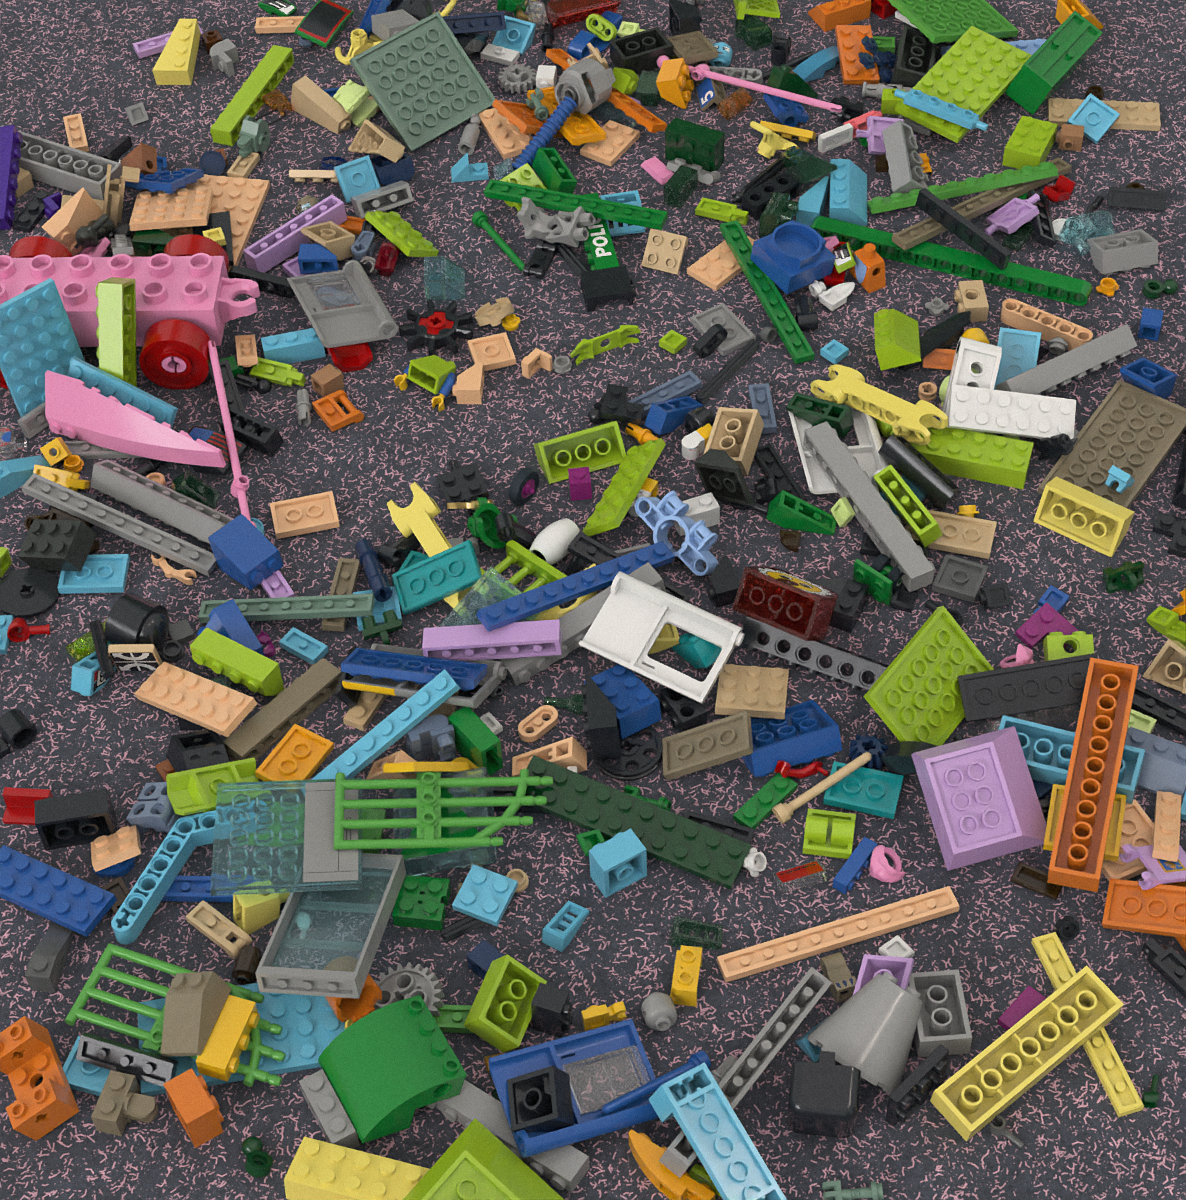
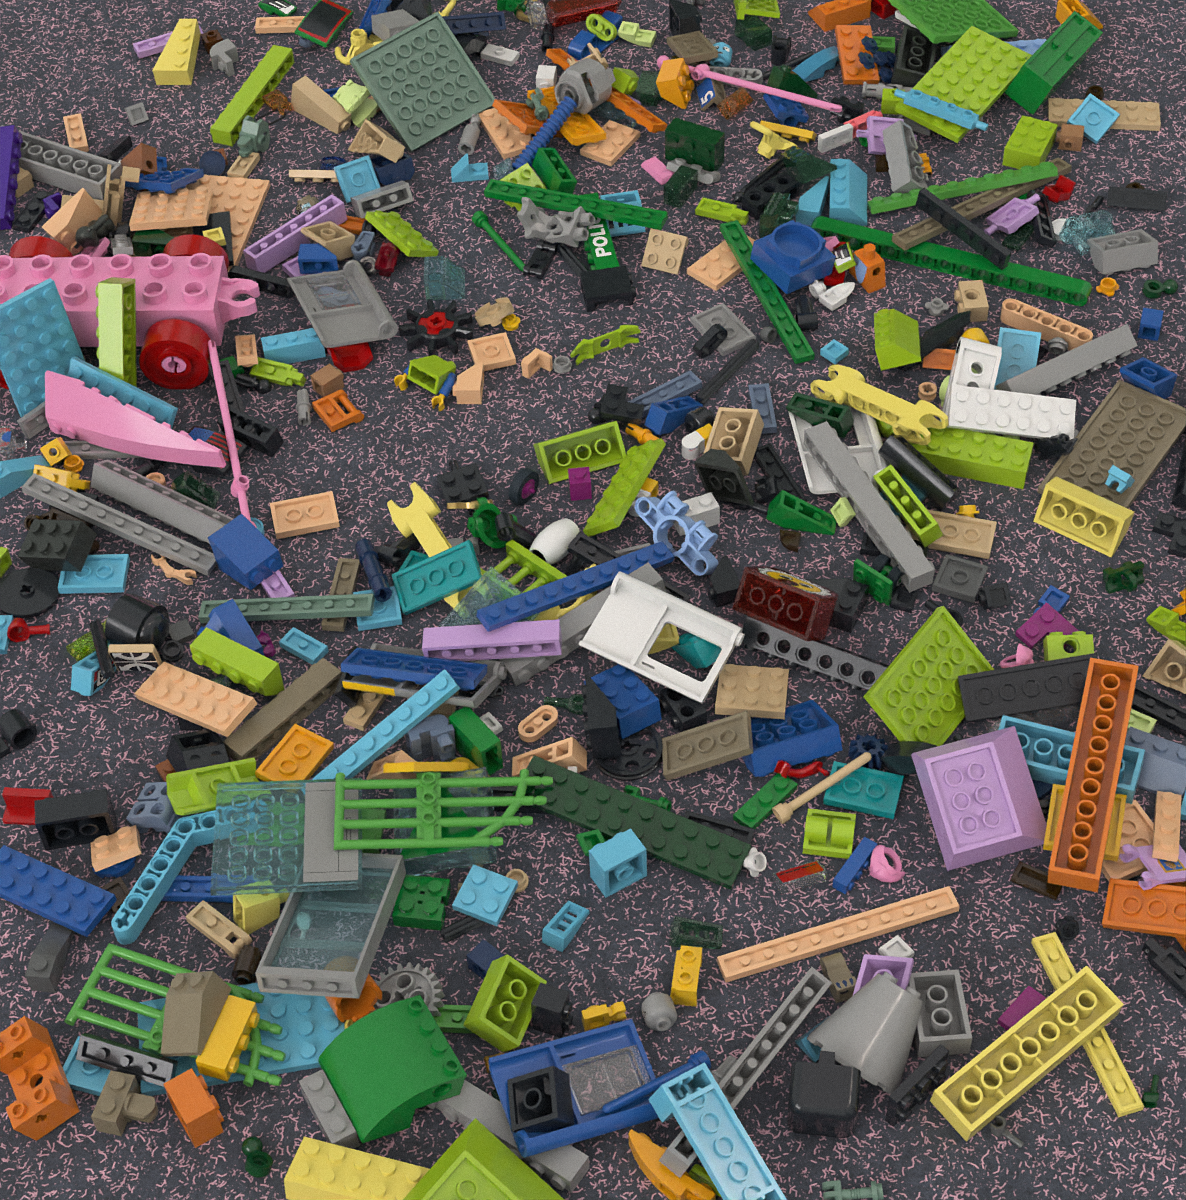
(391, 624): dark green hips -> none
(517, 35): medium azure slope -> none
(517, 78): light grey gear -> none
(640, 50): pearl dark grey brick -> none
(673, 342): lime plate -> none

